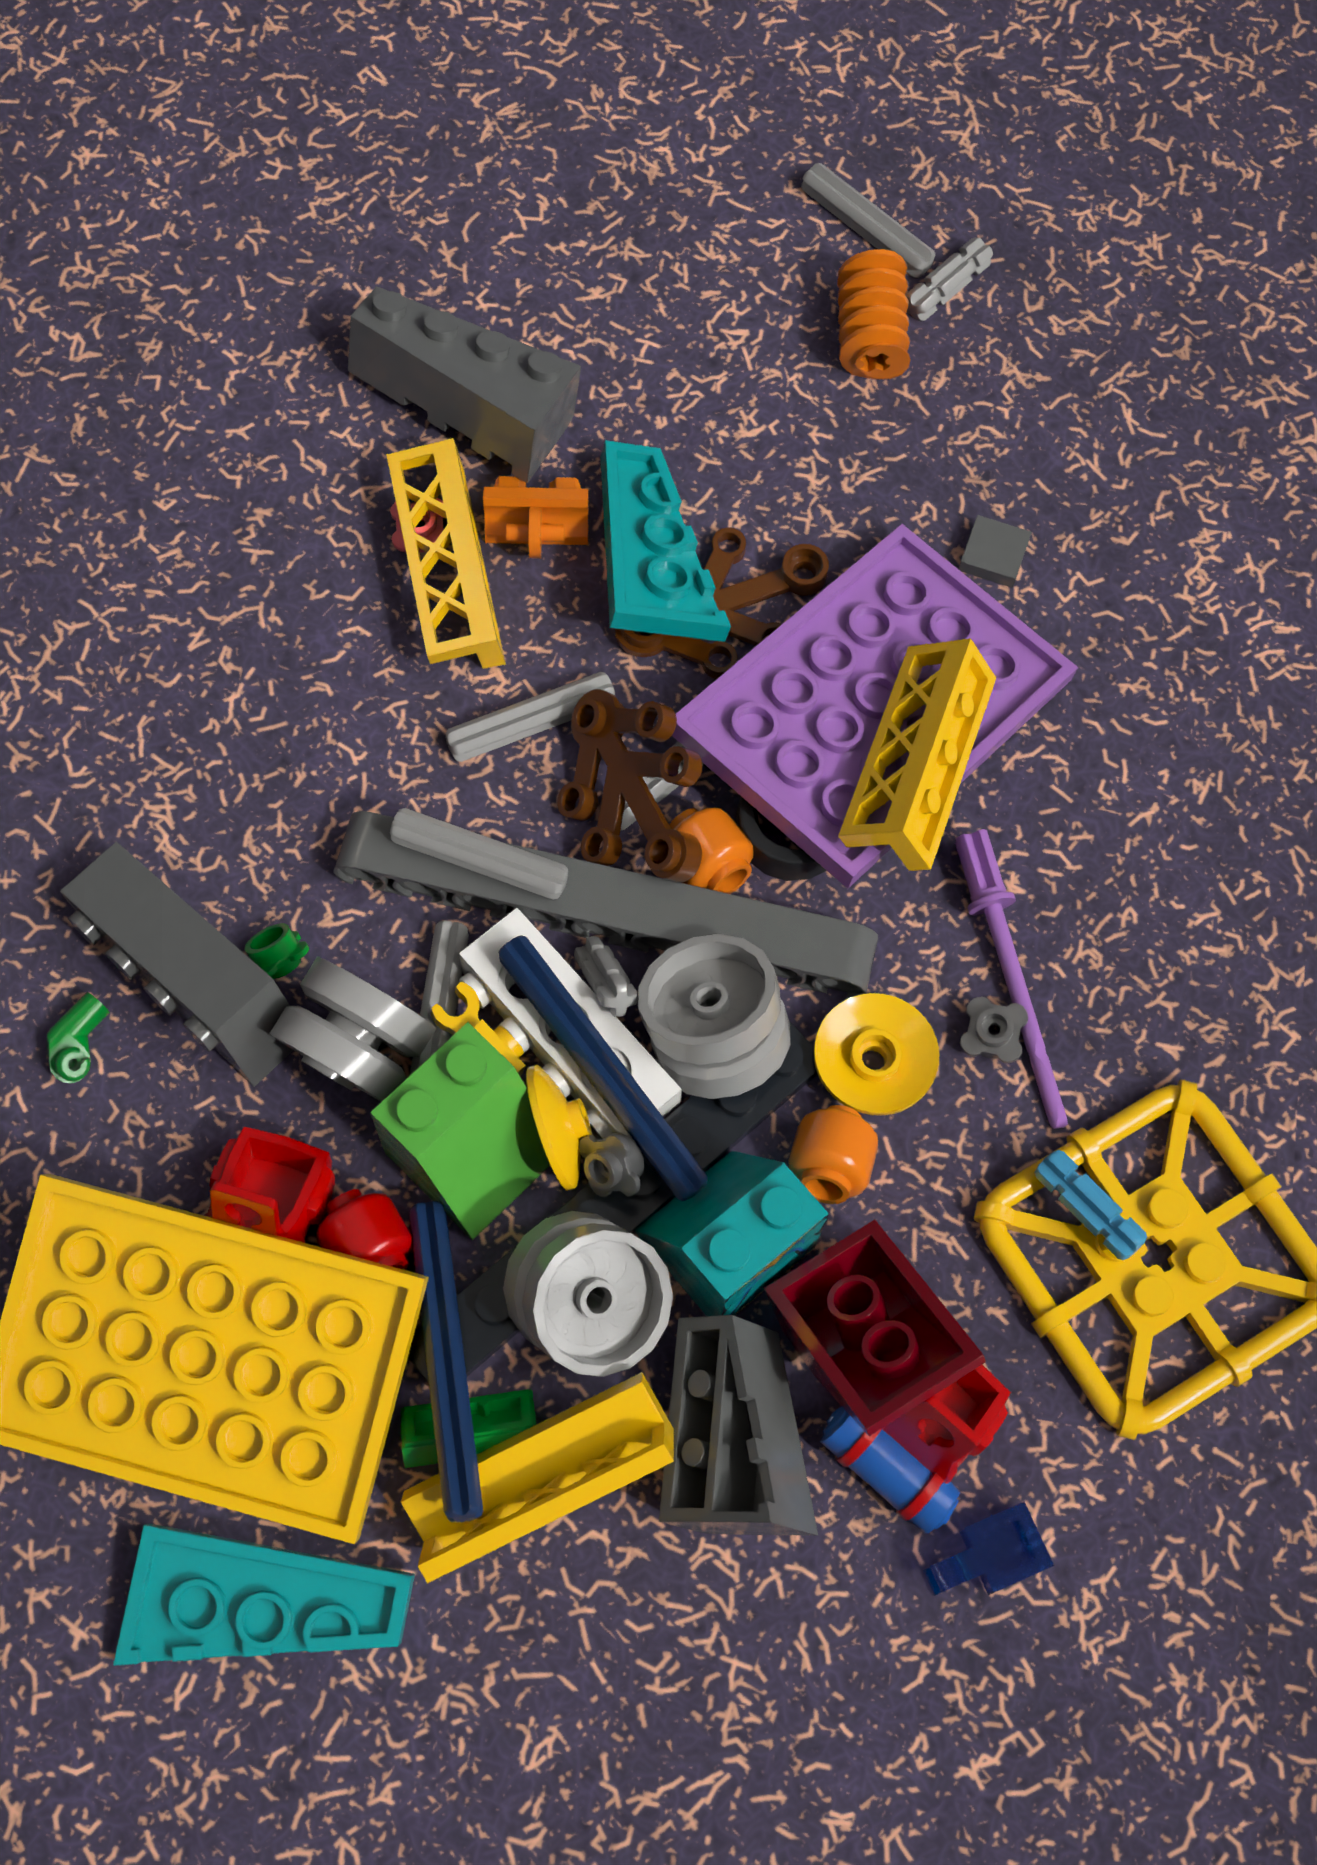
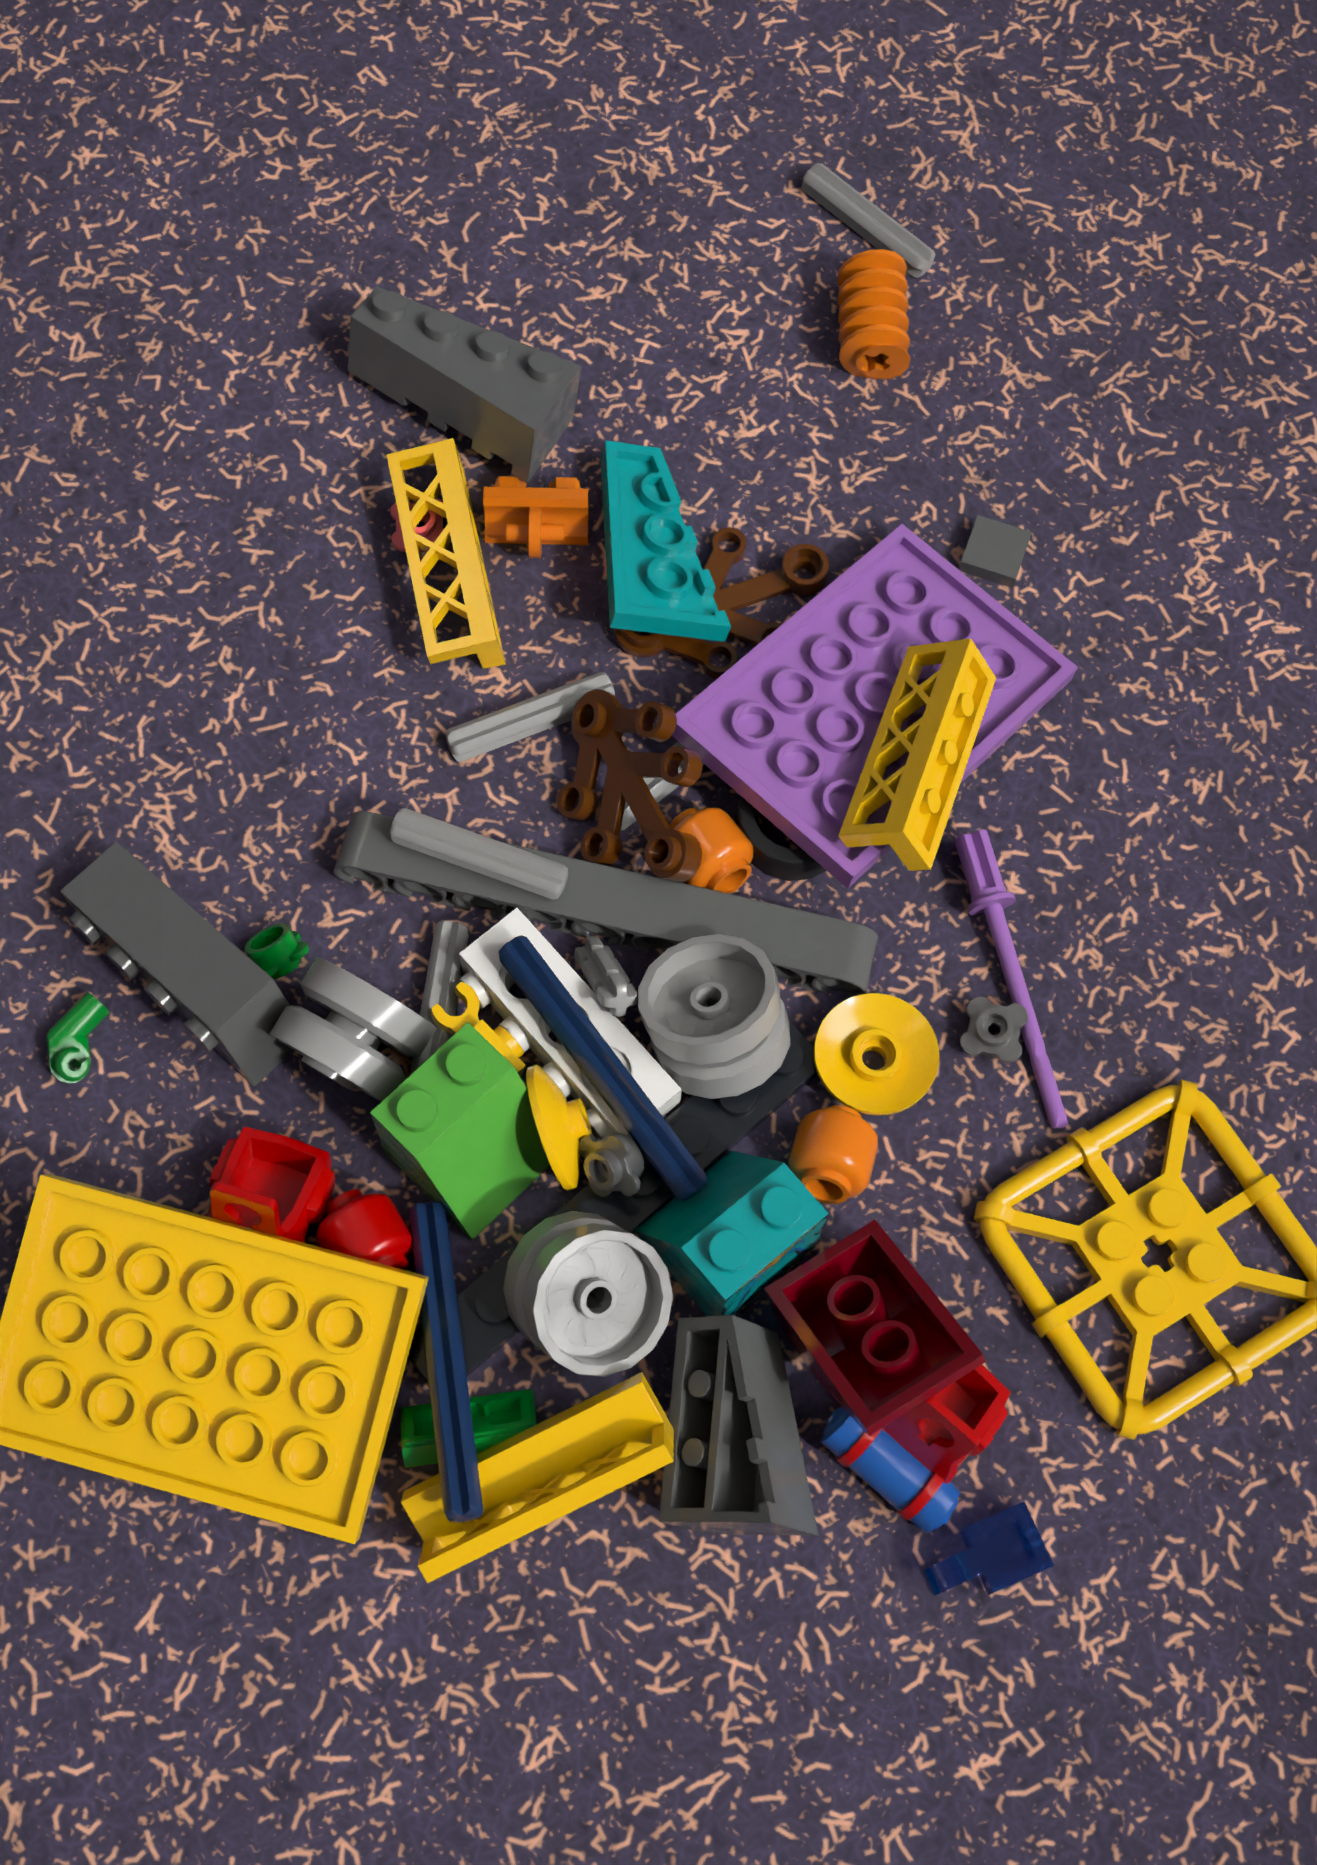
(247, 1599): teal wing -> none
(948, 278): light grey axle -> none
(1090, 1205): dark azure axle -> none

